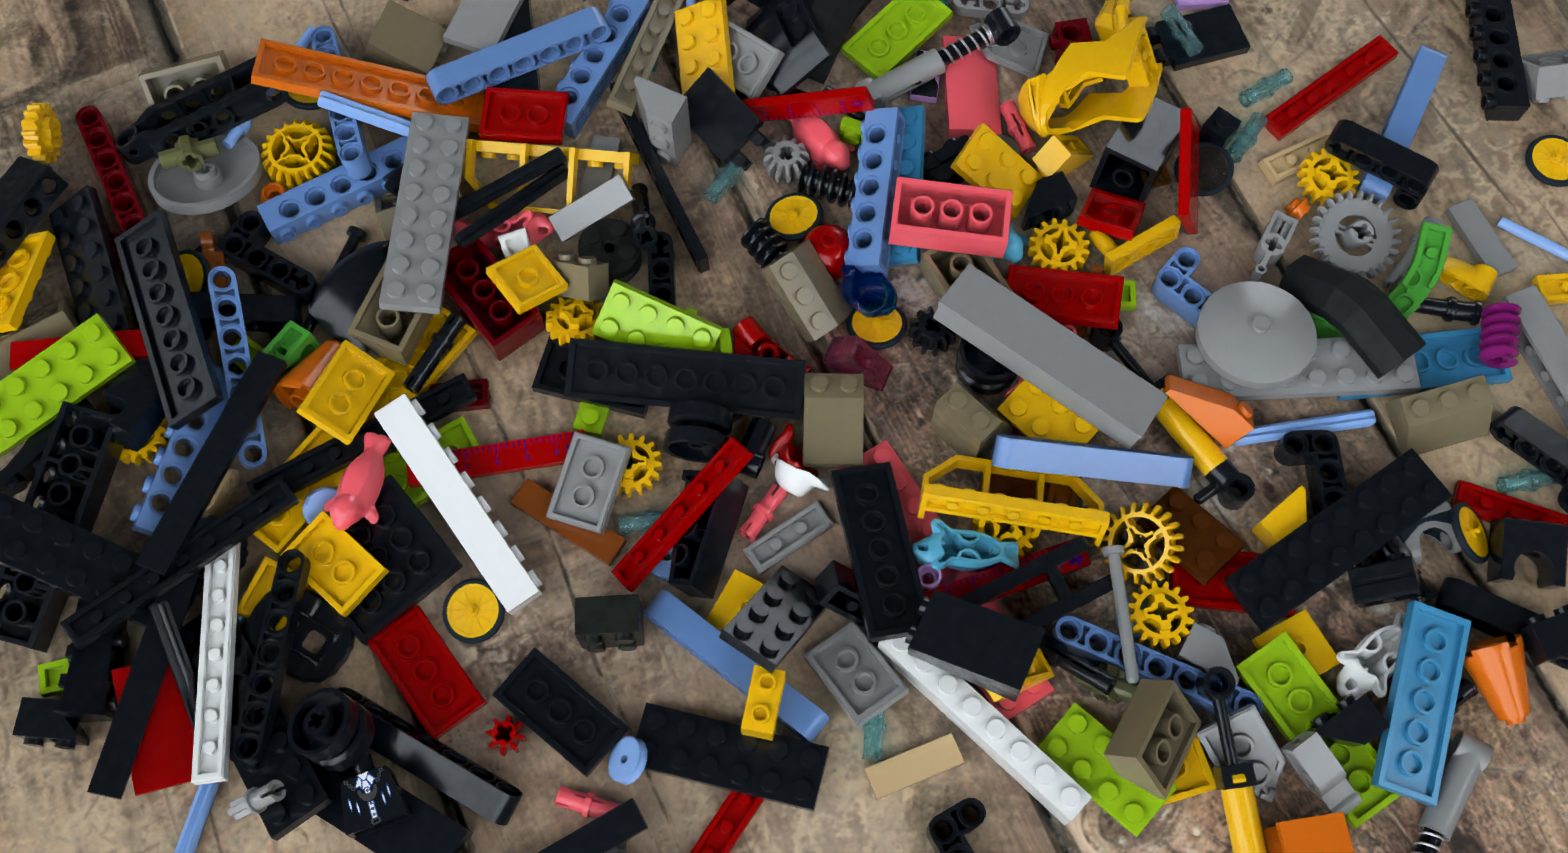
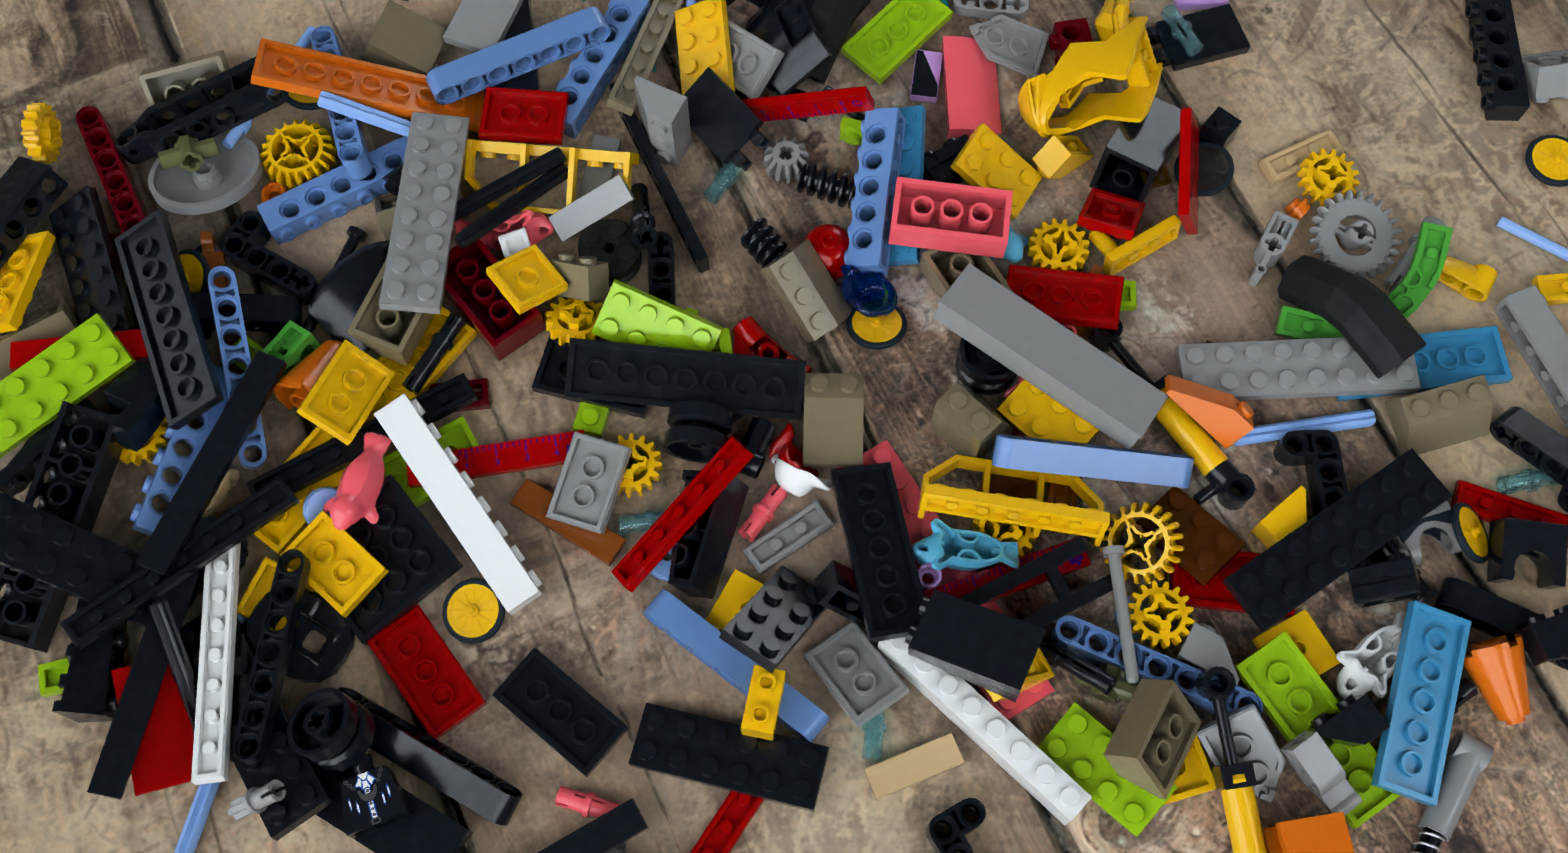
(39, 725): black slope -> none
(496, 734): red gear -> none
(609, 622): pearl dark grey brick -> none
(627, 760): light blue piece -> none
(794, 216): yellow wheel -> none
(822, 142): coral animal -> none
(855, 356): clear pink slope -> none
(930, 339): black gear -> none
(997, 29): piece -> none
(1017, 127): coral pin -> none
(1050, 199): black slope -> none
(1182, 285): medium blue beam -> none
(1247, 136): clear light blue pin -> none
(1255, 334): light grey dish -> none
(1265, 87): clear light blue pin -> none
(1330, 87): red tile -> none
(1385, 160): black beam -> none
(1407, 111): medium blue beam -> none
(1452, 309): black pin -> none
(1480, 237): light grey tile -> none
(1499, 335): magenta piece -> none

